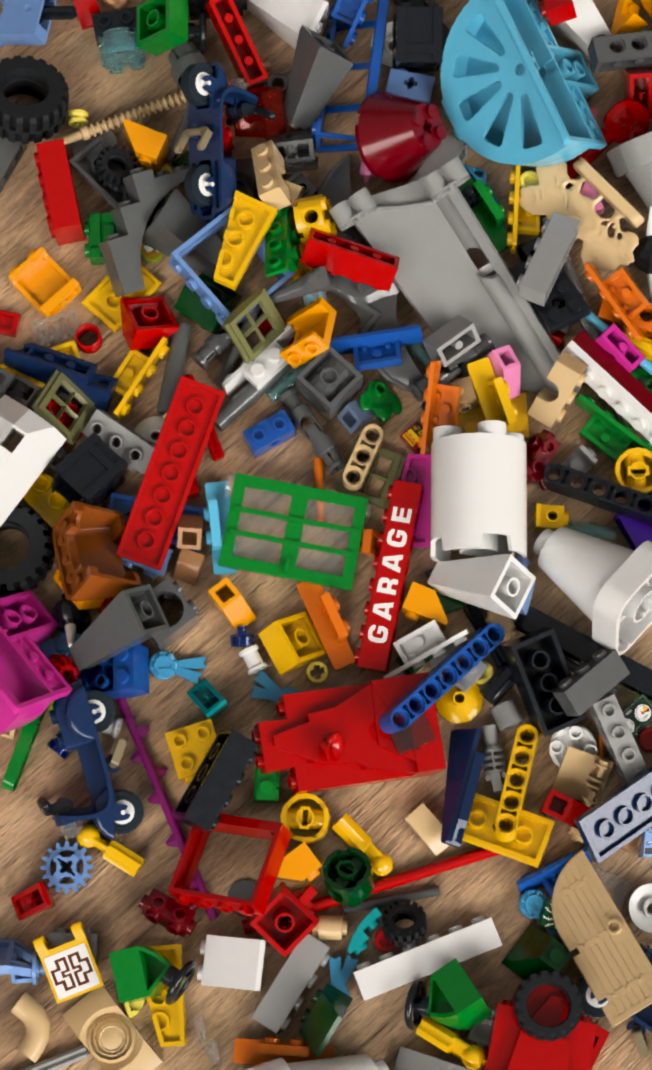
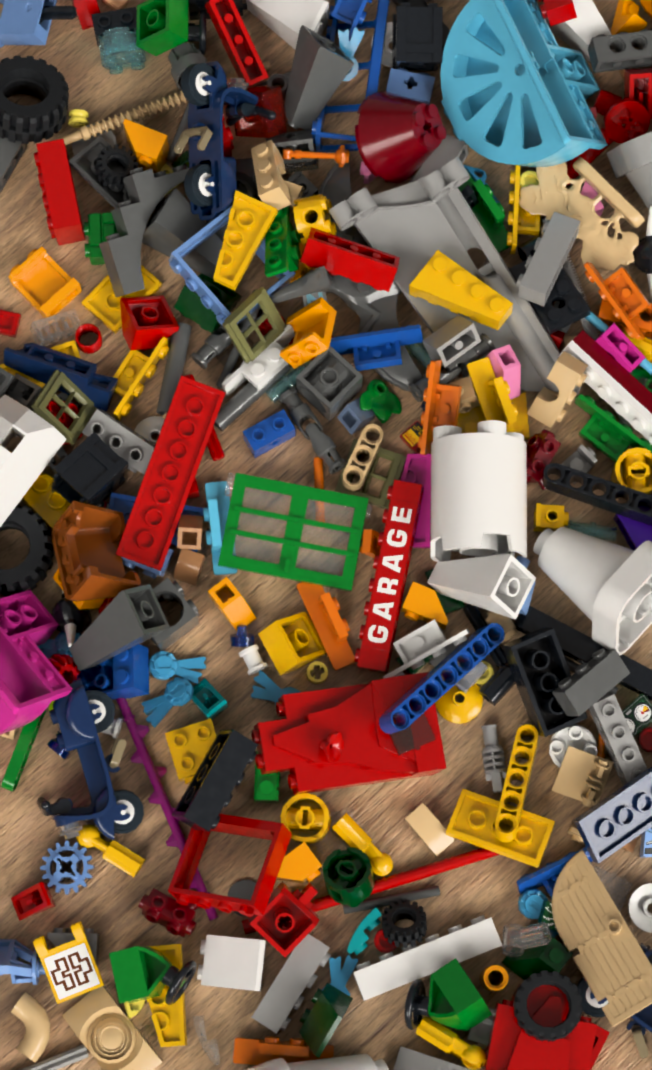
(150, 254): tile -> none
(176, 694): none -> dark azure piece
(330, 927): tan brick -> none
(341, 155): none -> orange piece
(350, 48): none -> dark azure piece
(453, 287): none -> yellow wedge
(461, 783): dark blue wedge -> none
(503, 978): none -> light orange pin
(506, 715): light grey piece -> none
(518, 938): none -> clear piece
(562, 807): red slope -> none
(605, 101): none -> red piece

